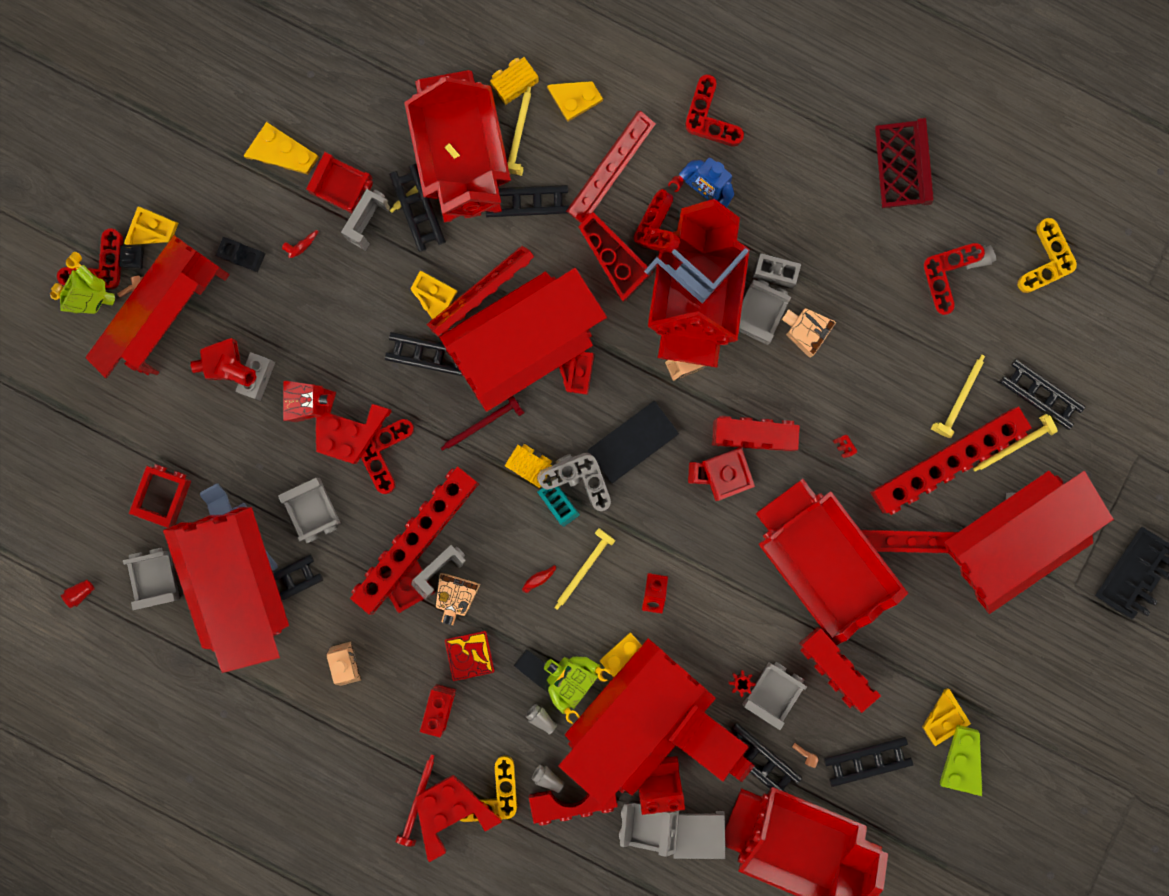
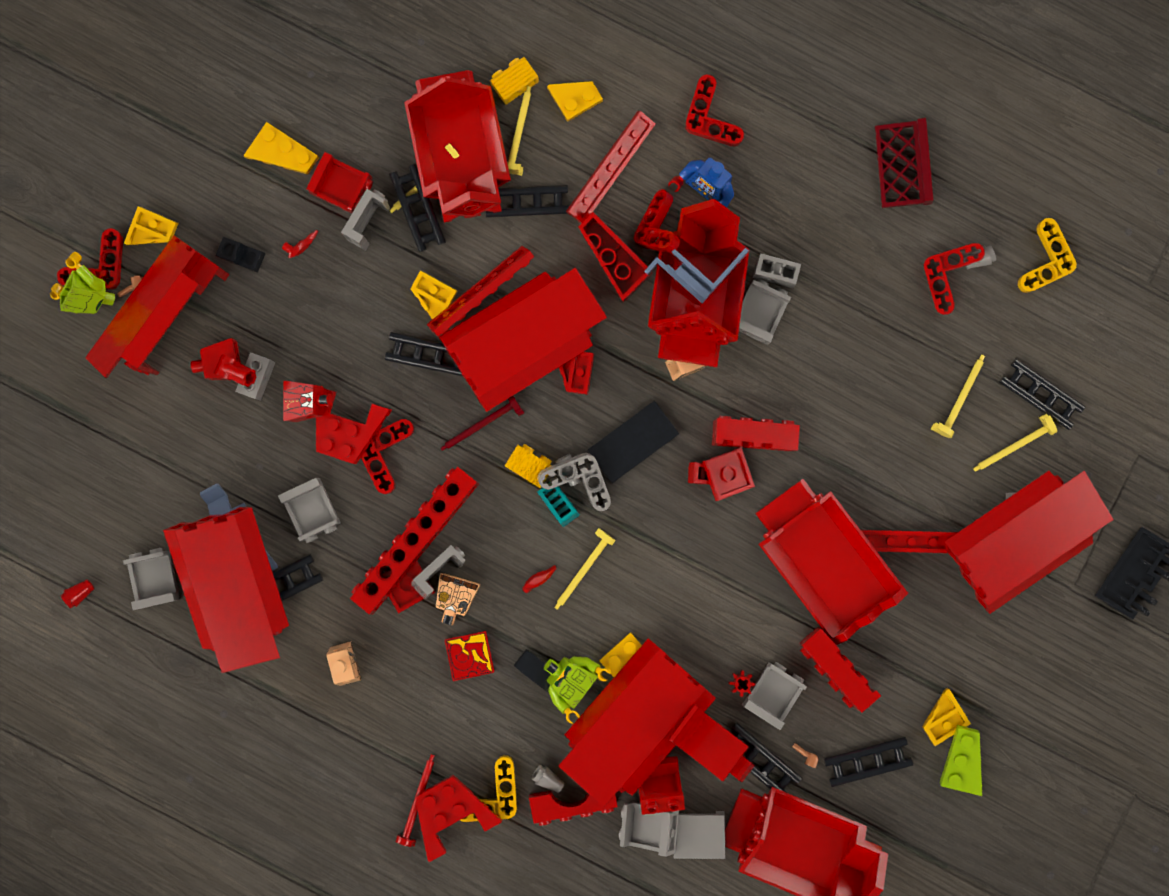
(131, 257): black tile -> none
(177, 503): red window -> none
(438, 710): red window -> none
(539, 717): light grey cone -> none
(655, 592): red bracket -> none
(808, 330): light nougat torso -> none
(843, 446): red tile -> none
(1013, 419): red brick -> none

